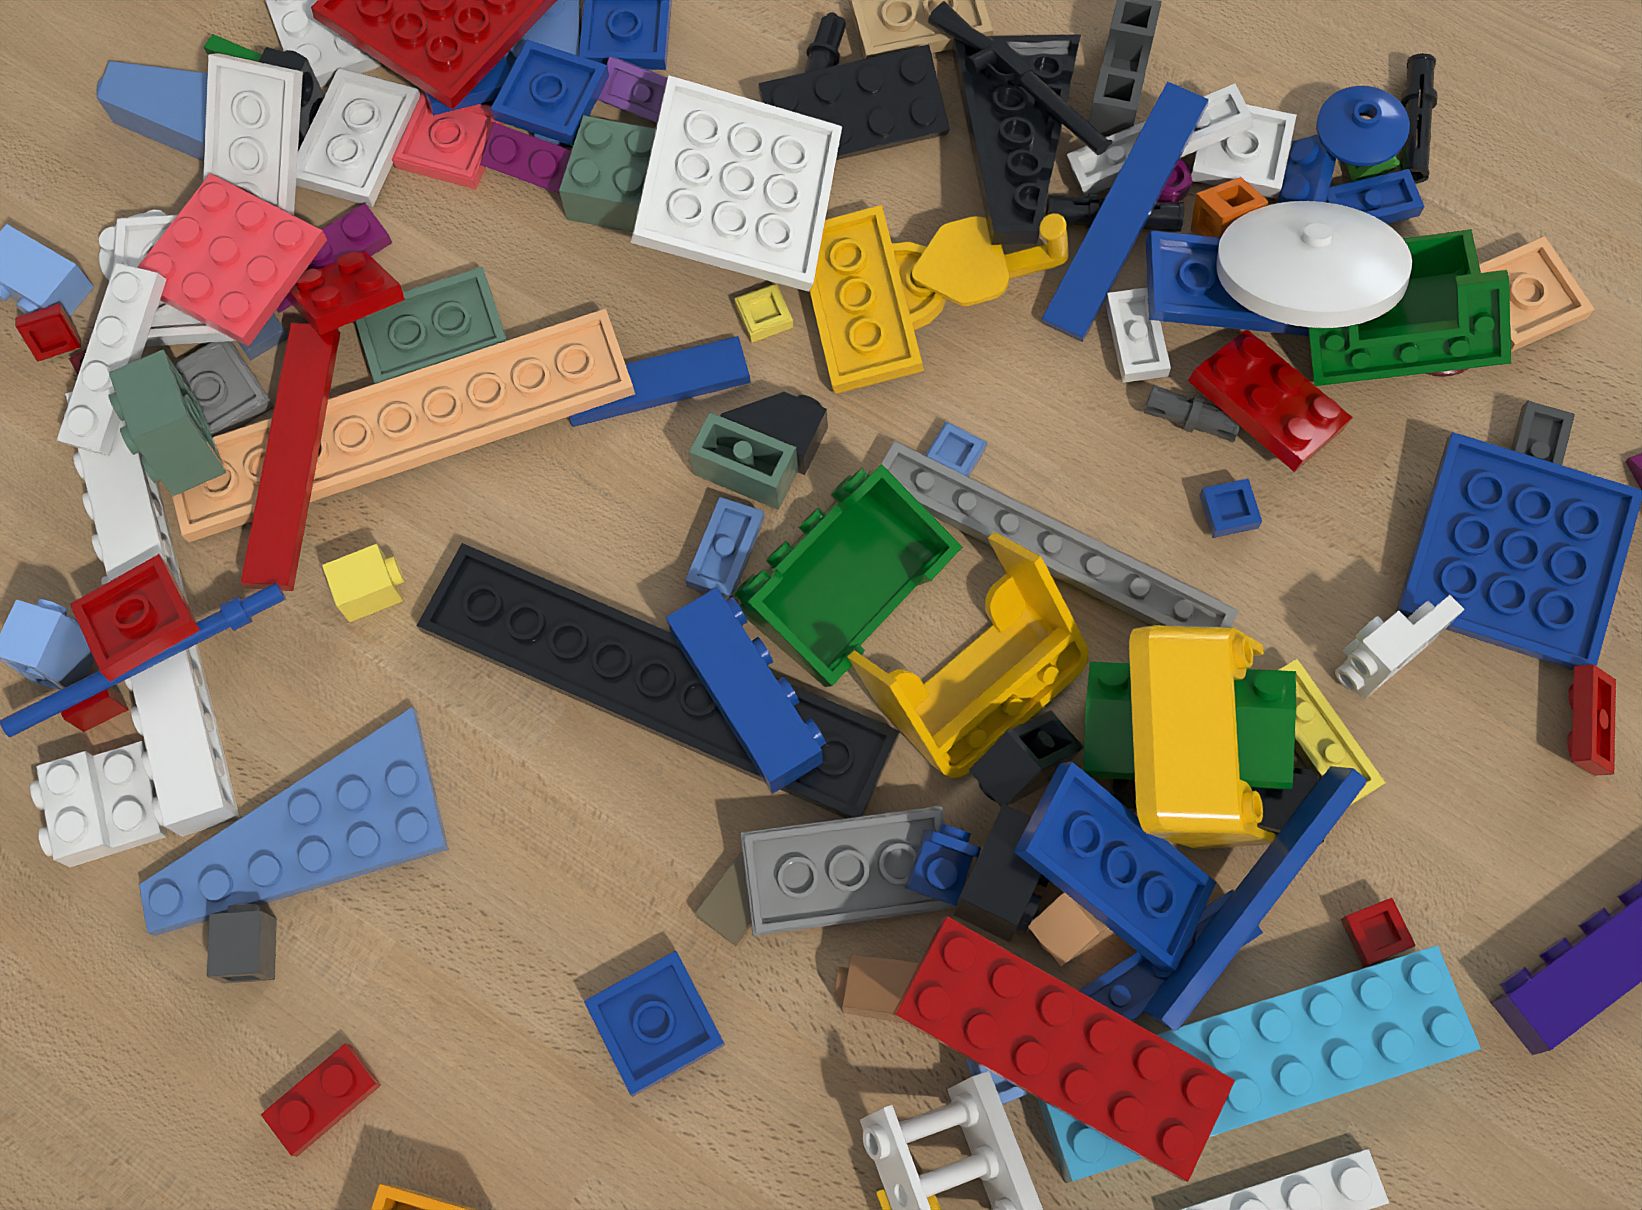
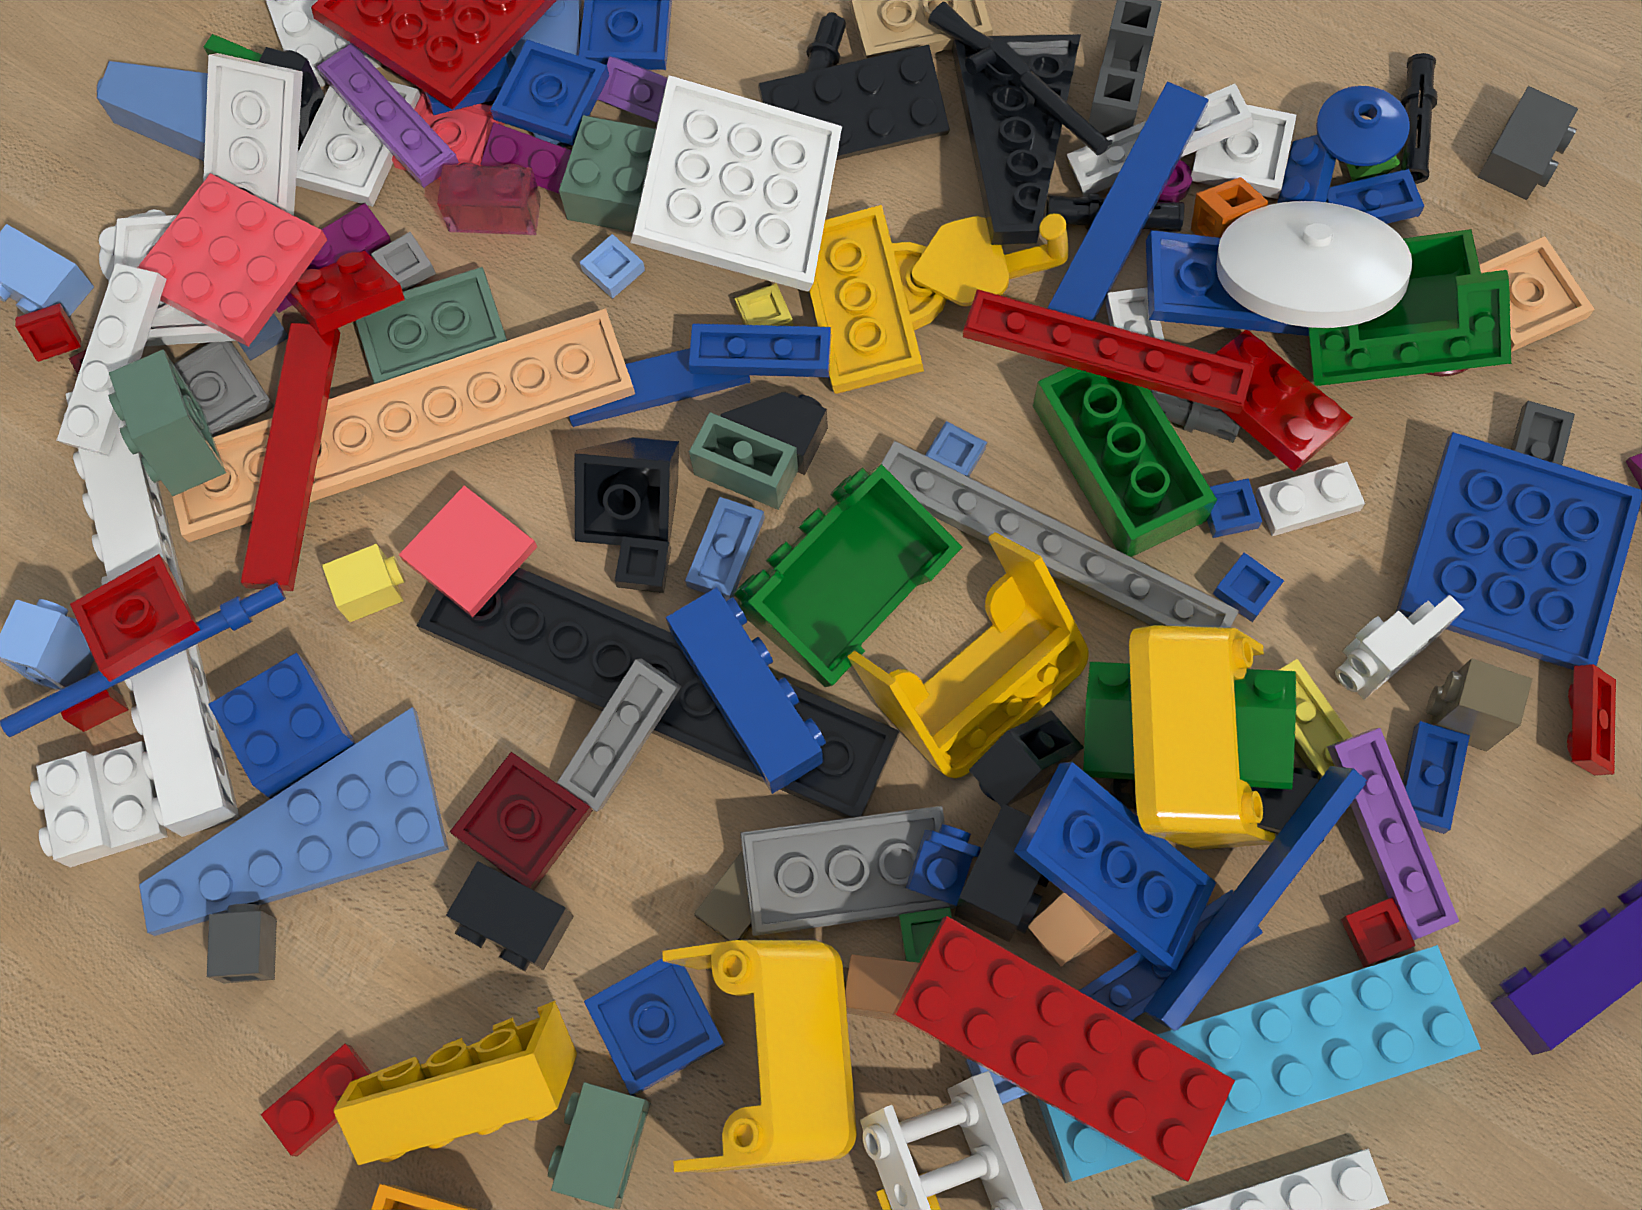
(281, 725): none -> blue brick
(387, 114): none -> medium lavender tile
(405, 261): none -> light grey plate
(459, 1089): none -> yellow wedge
(468, 551): none -> coral tile
(489, 199): none -> clear pink brick
(510, 917): none -> black brick
(521, 821): none -> dark red plate
(598, 1145): none -> sand green brick
(612, 266): none -> light blue plate
(619, 734): none -> light grey plate
(626, 490): none -> black slope
(642, 564): none -> black plate
(760, 350): none -> blue plate
(800, 1052): none -> yellow windscreen
(918, 931): none -> green plate
(1108, 351): none -> red tile
(1124, 458): none -> green brick
(1248, 587): none -> blue plate
(1309, 499): none -> white plate
(1395, 835): none -> medium lavender plate
(1435, 774): none -> blue plate
(1480, 702): none -> dark tan brick
(1529, 142): none -> dark grey brick

